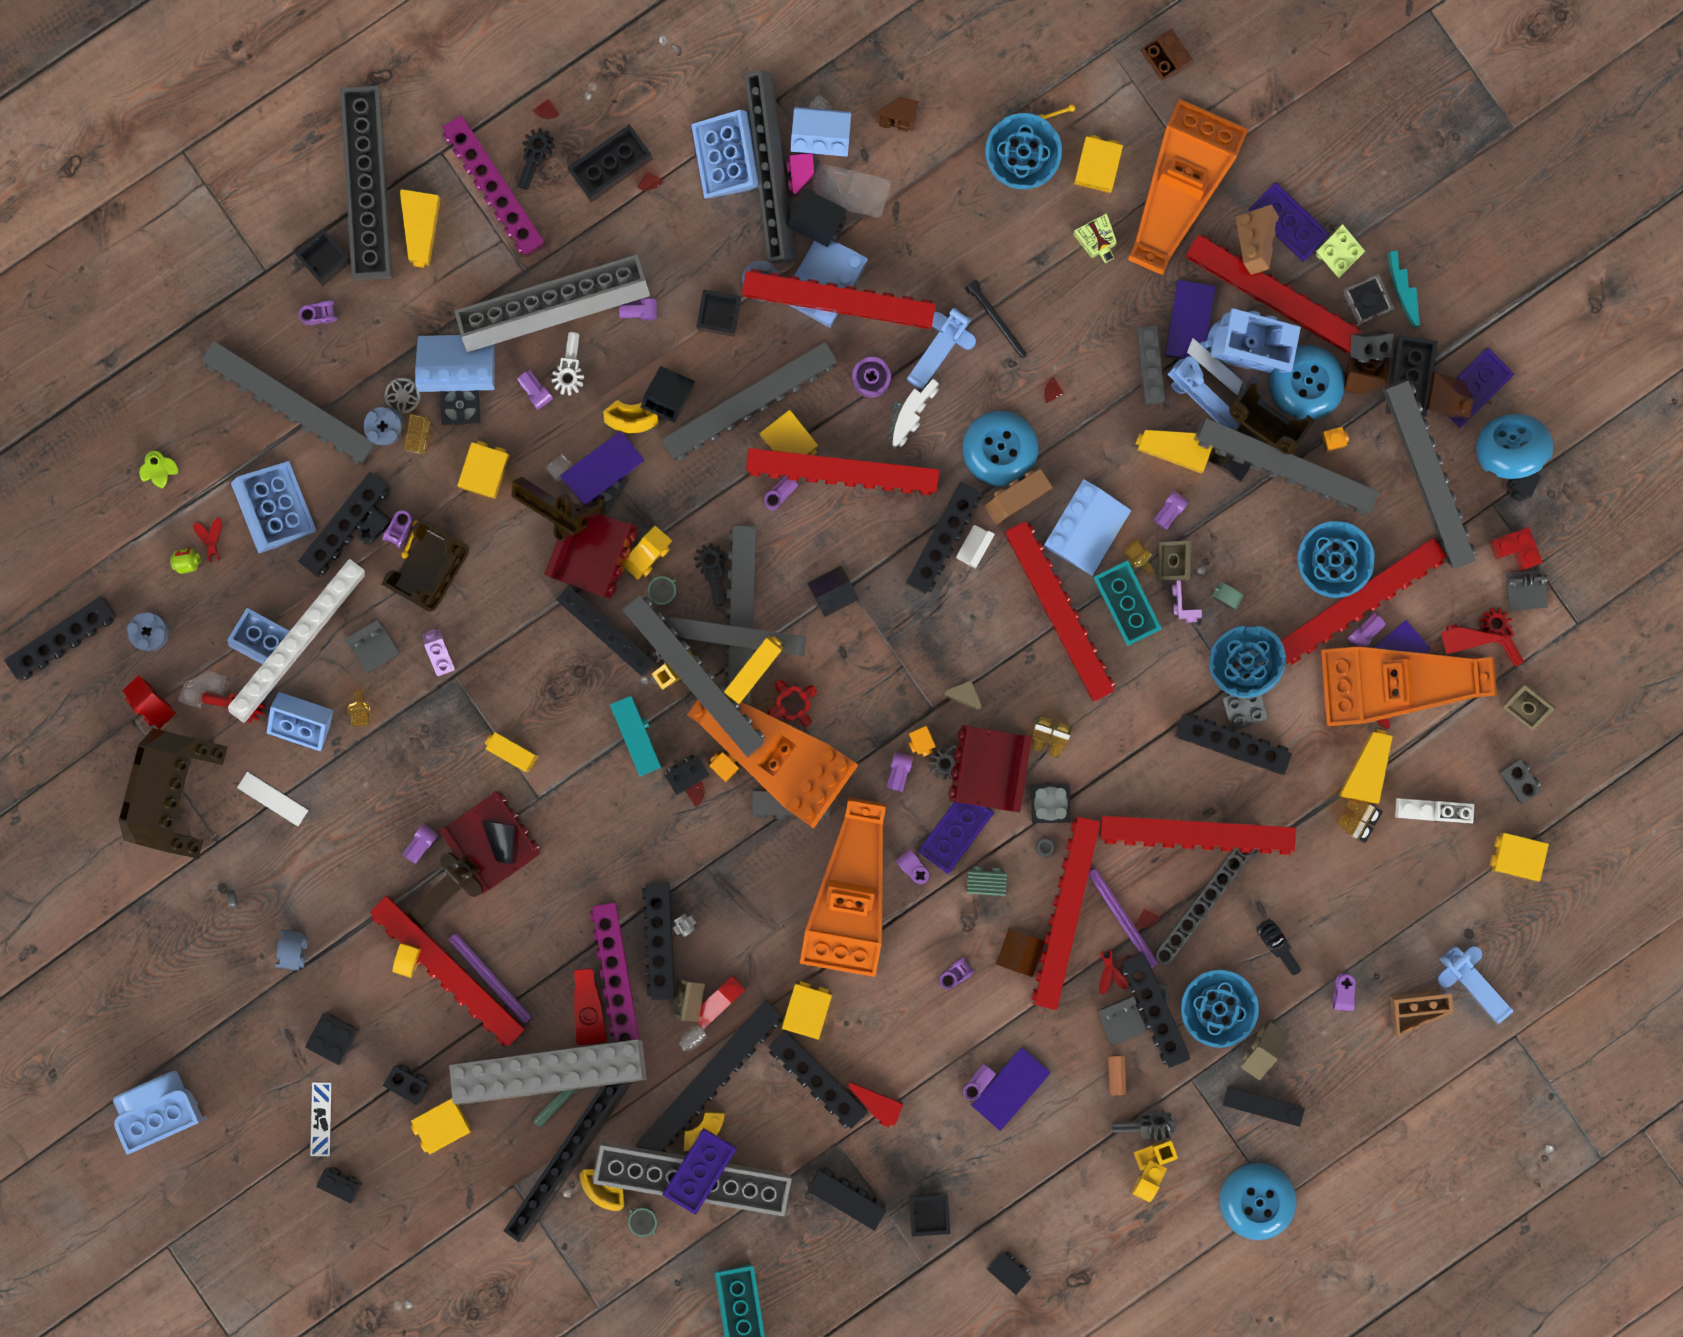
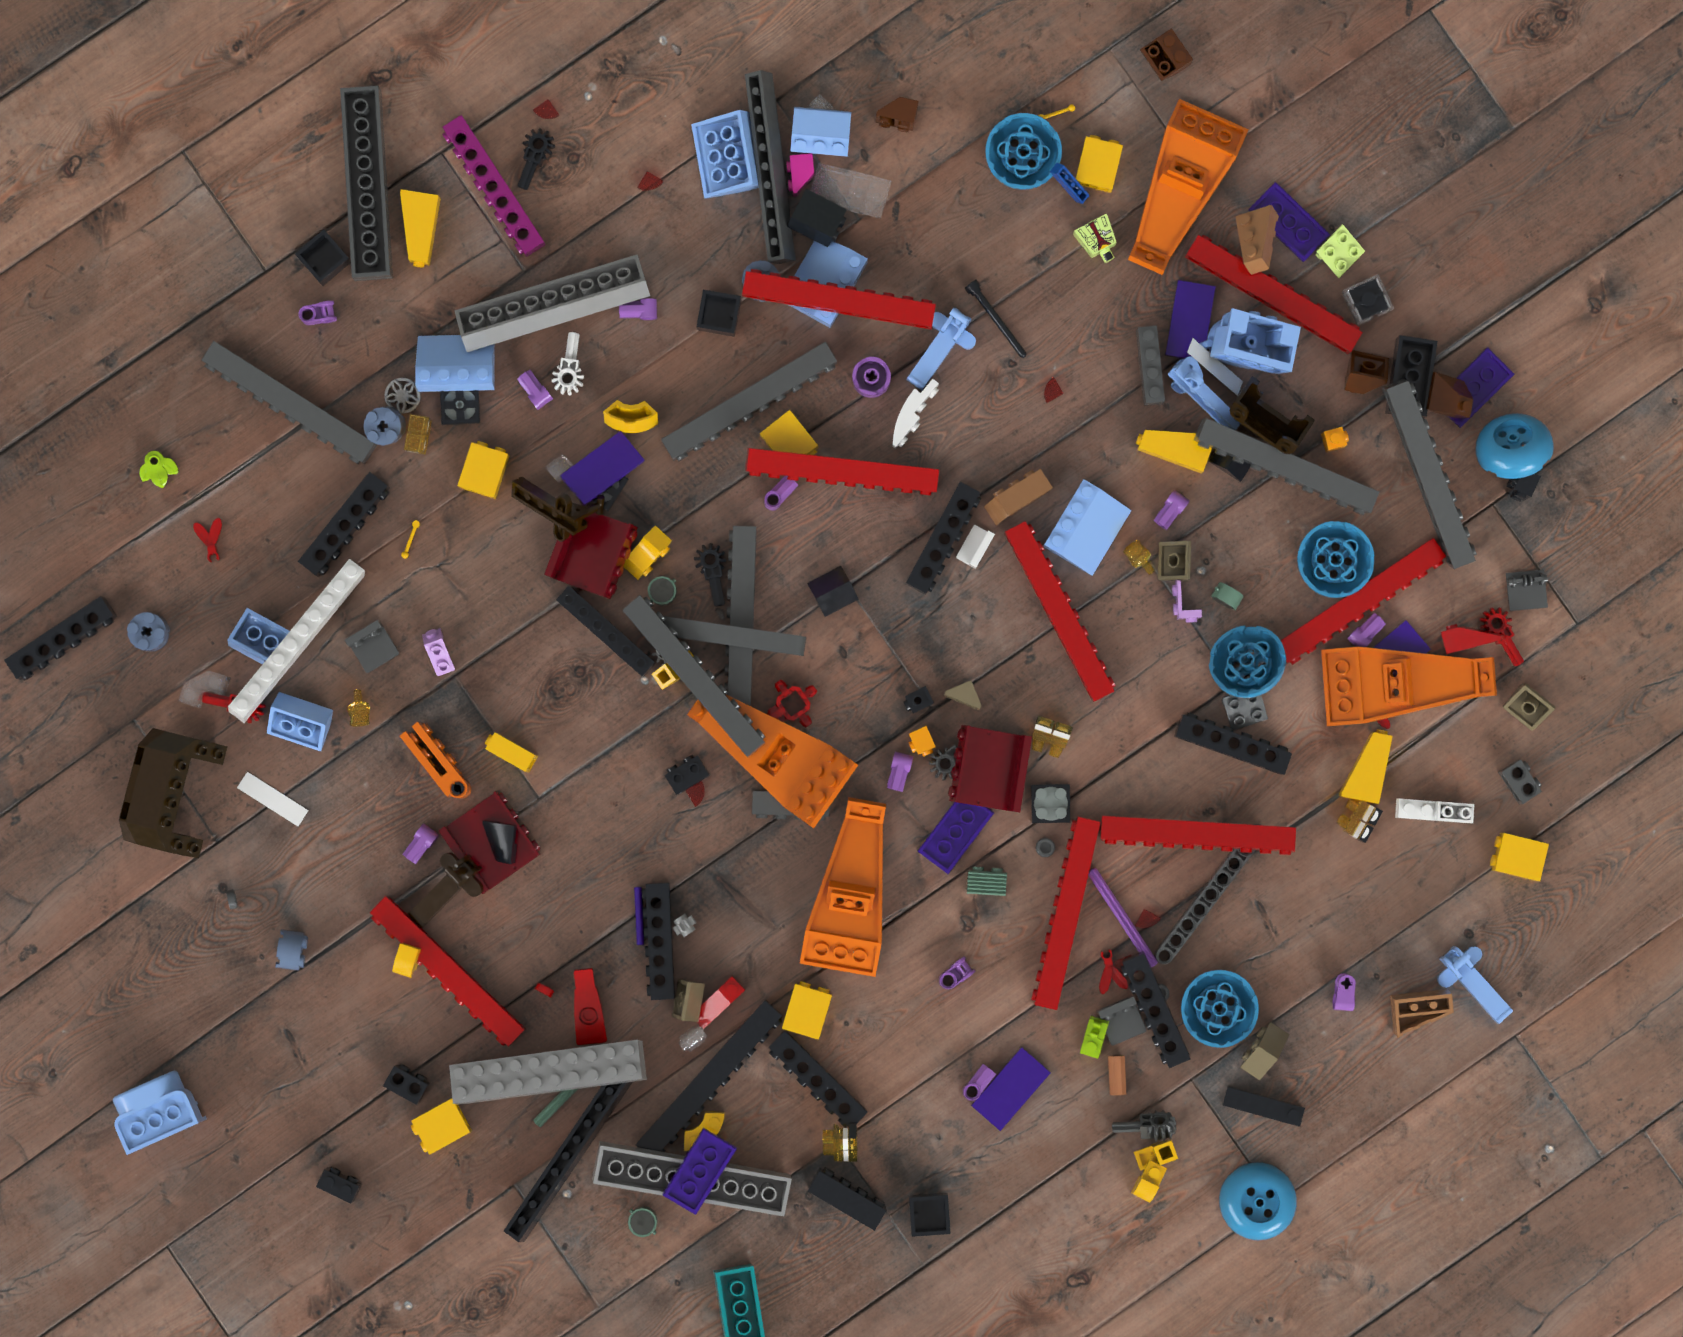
(148, 703): red brick -> none
(185, 560): lime head -> none
(273, 506): light blue slope -> none
(320, 1119): white sticker -> none
(332, 1038): black piece -> none
(376, 524): black piece -> none
(398, 530): medium lavender piece -> none
(428, 567): dark brown windscreen -> none
(449, 781): none -> orange hinge
(490, 978): medium lavender axle -> none
(544, 990): none -> red tile
(603, 953): magenta brick -> none
(604, 1196): yellow brick -> none
(610, 163): black brick -> none
(636, 736): teal brick -> none
(639, 915): none -> dark purple bar
(667, 394): black brick -> none
(724, 765): light orange brick -> none
(754, 669): yellow slope -> none
(841, 1143): none -> clear yellow hips
(881, 1106): red slope -> none
(896, 406): clear light blue hinge -> none
(911, 864): medium lavender piece -> none
(925, 697): none -> black brick
(978, 454): dark azure brick -> none
(1009, 1272): black brick -> none
(1020, 952): reddish brown slope -> none
(1069, 183): none -> blue piece
(1094, 1037): none -> lime plate
(1127, 603): teal brick -> none
(1278, 944): black gear -> none
(1317, 403): dark azure brick -> none
(1372, 345): dark grey brick -> none
(1406, 296): teal slope -> none
(1519, 543): red brick -> none

